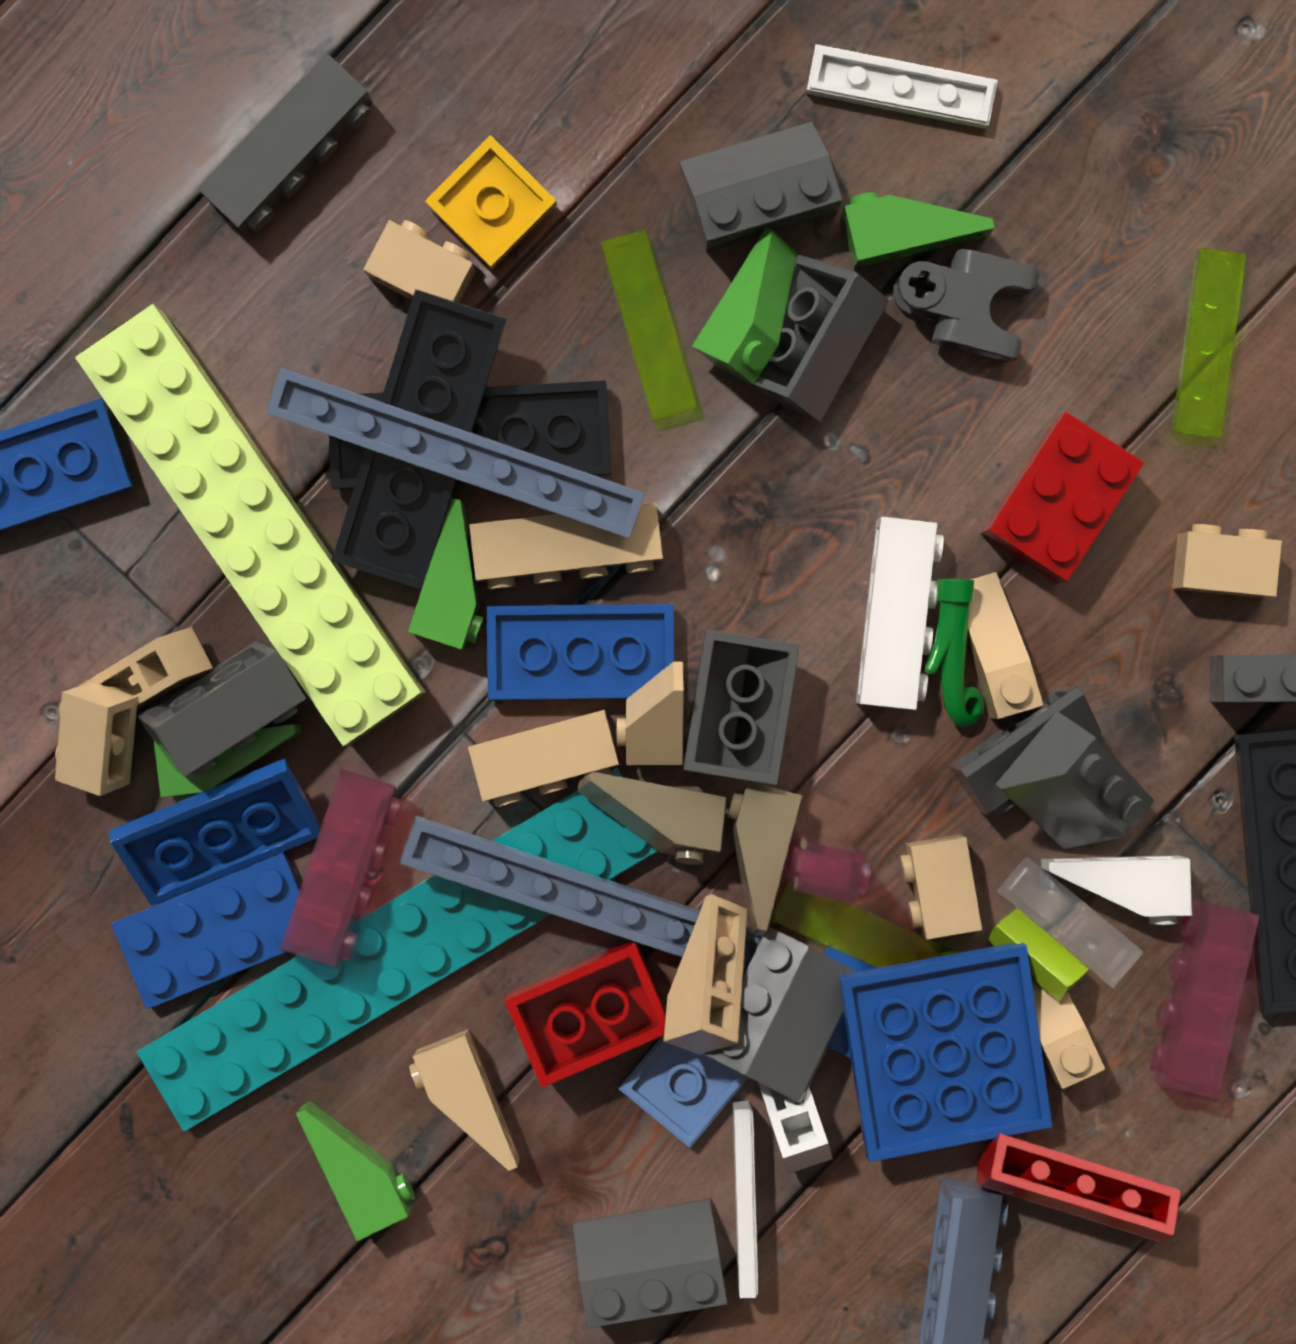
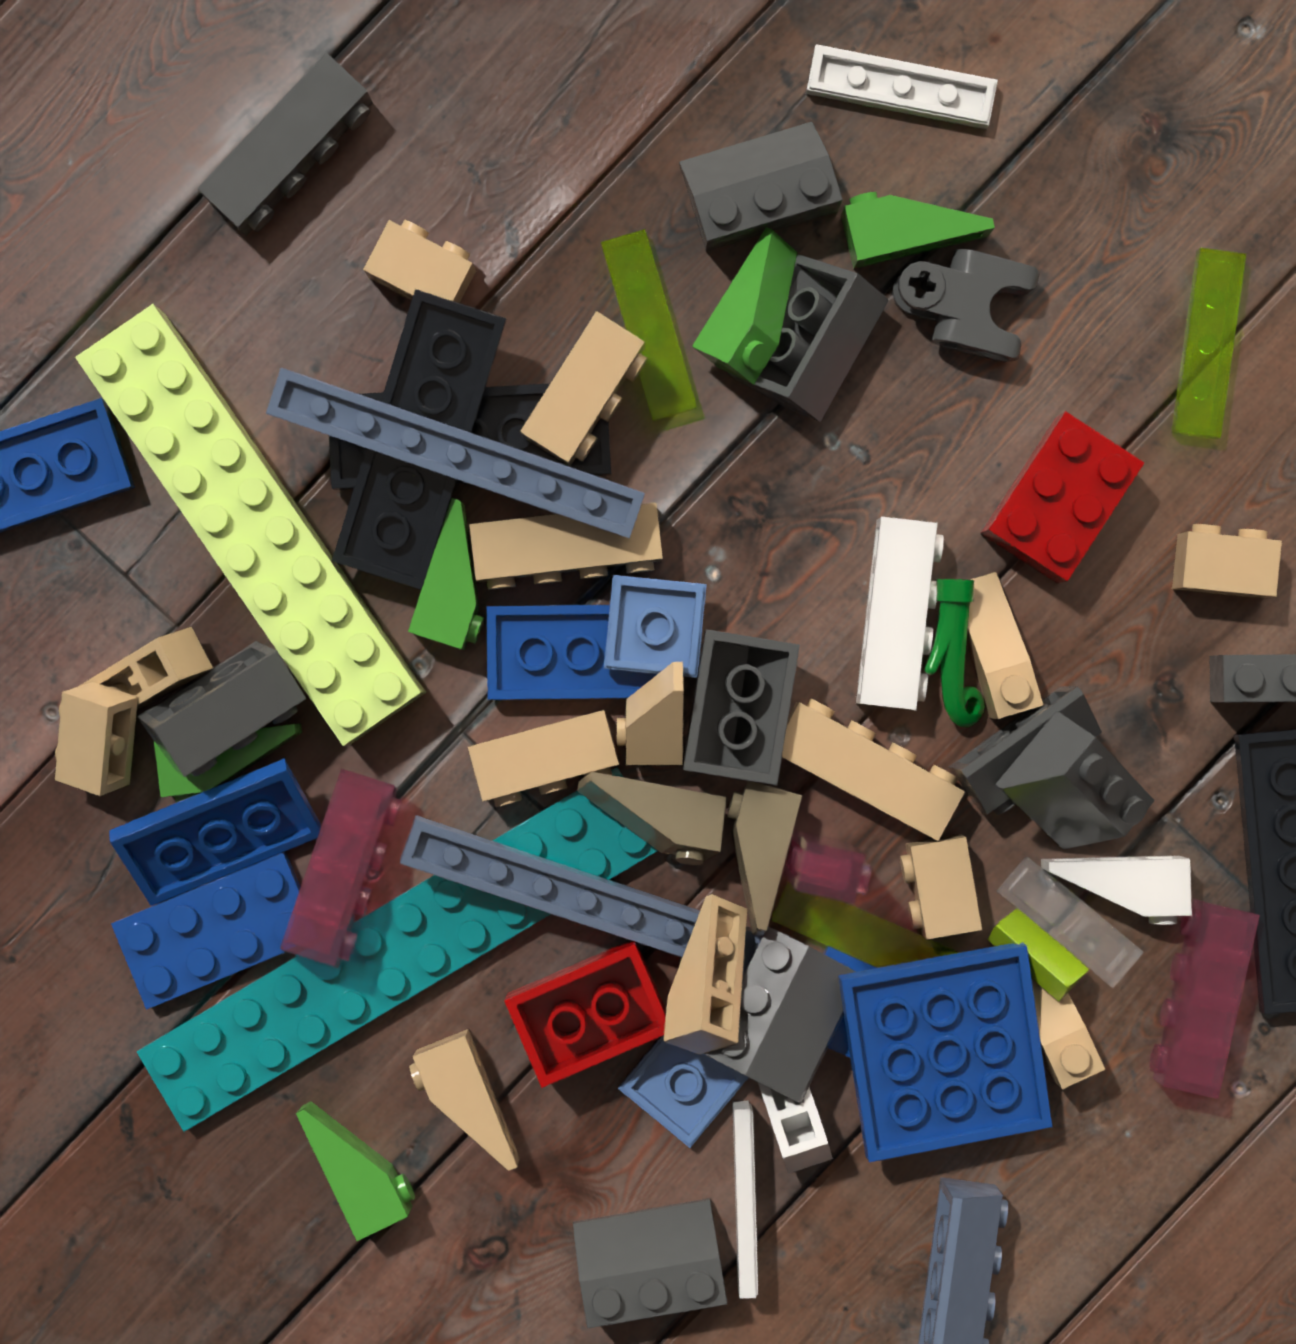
(491, 202): yellow plate -> none
(585, 390): none -> tan brick
(654, 625): none -> medium blue tile
(869, 770): none -> tan brick
(1078, 1188): red brick -> none

